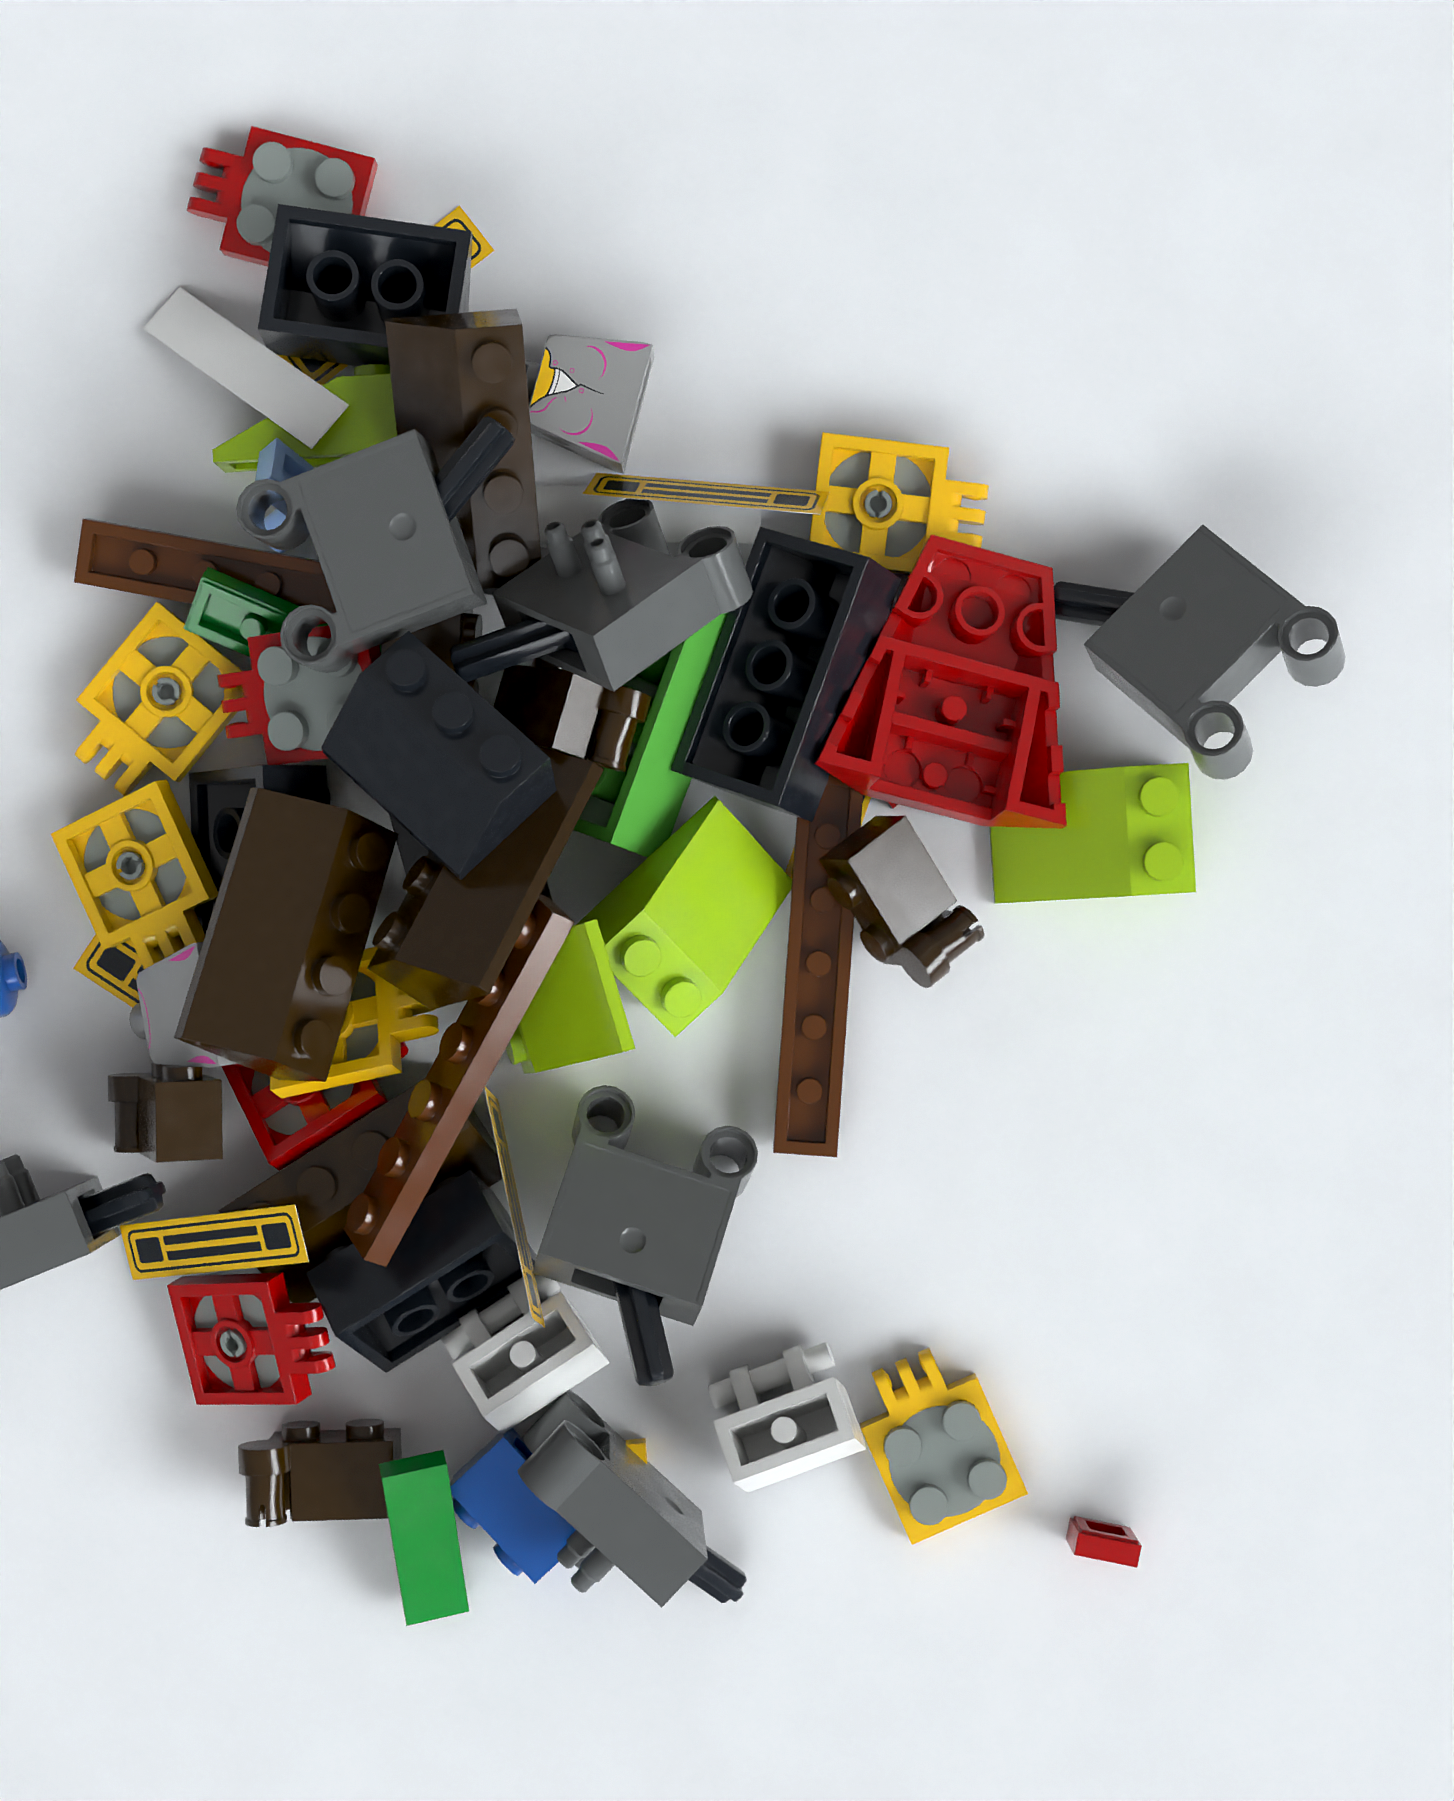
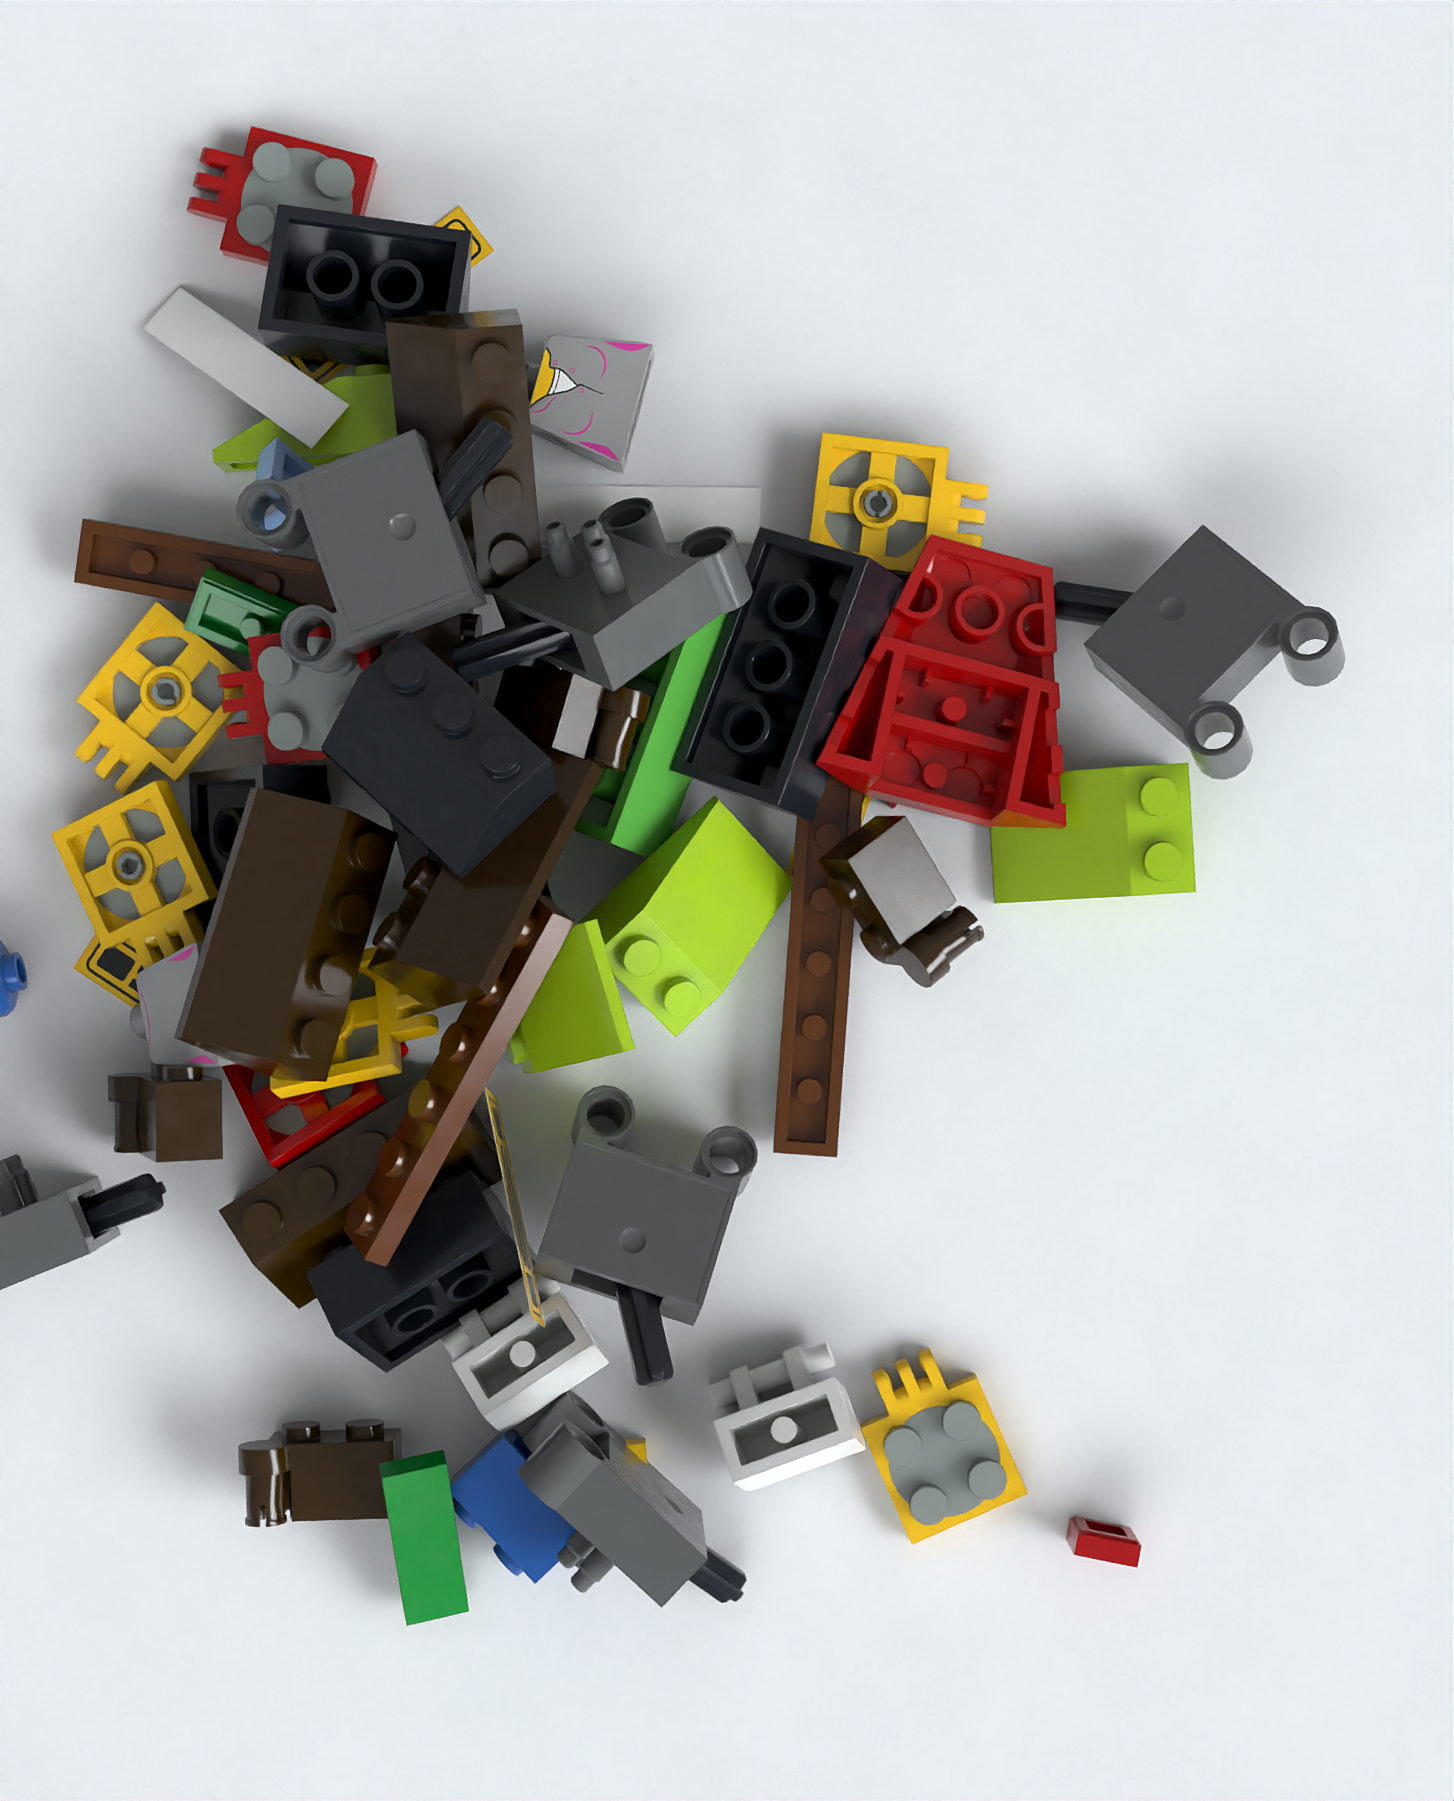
(214, 1242): sticker -> none
(248, 1339): red piece -> none
(707, 493): sticker -> none

